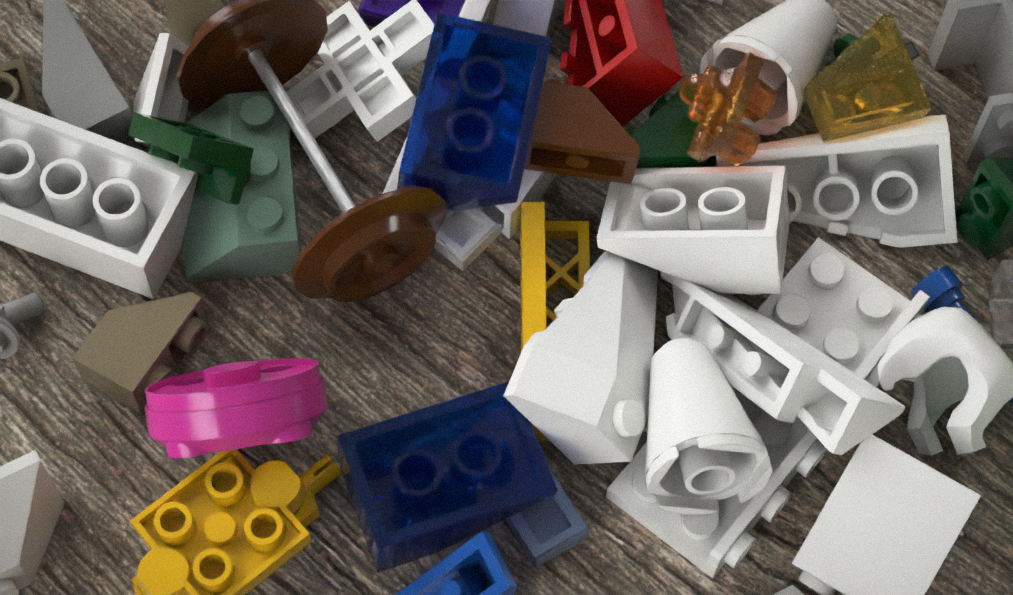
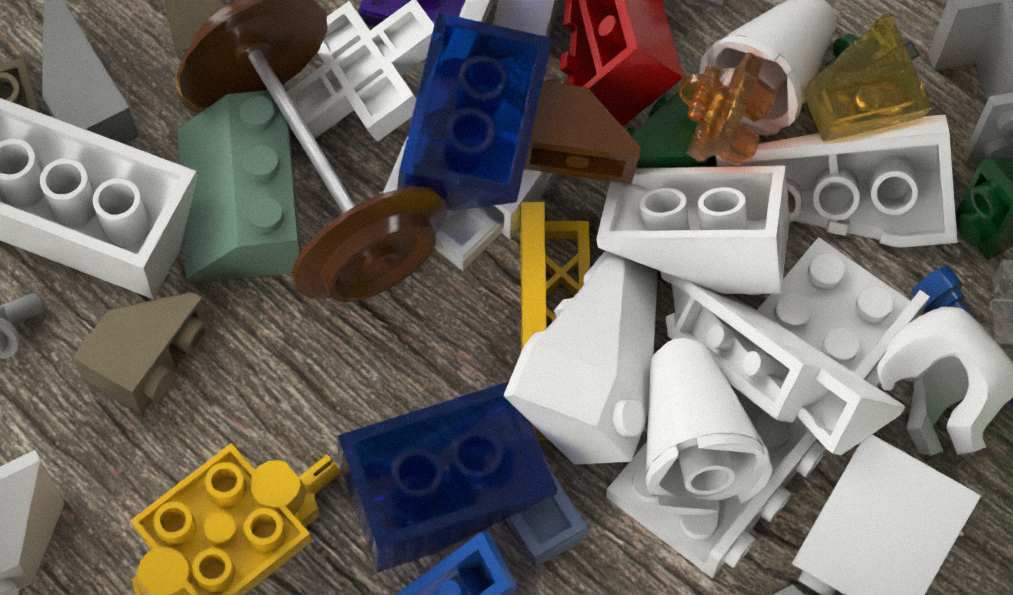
(159, 87): white slope -> none
(219, 162): dark green bracket -> none
(236, 406): dark pink piece -> none

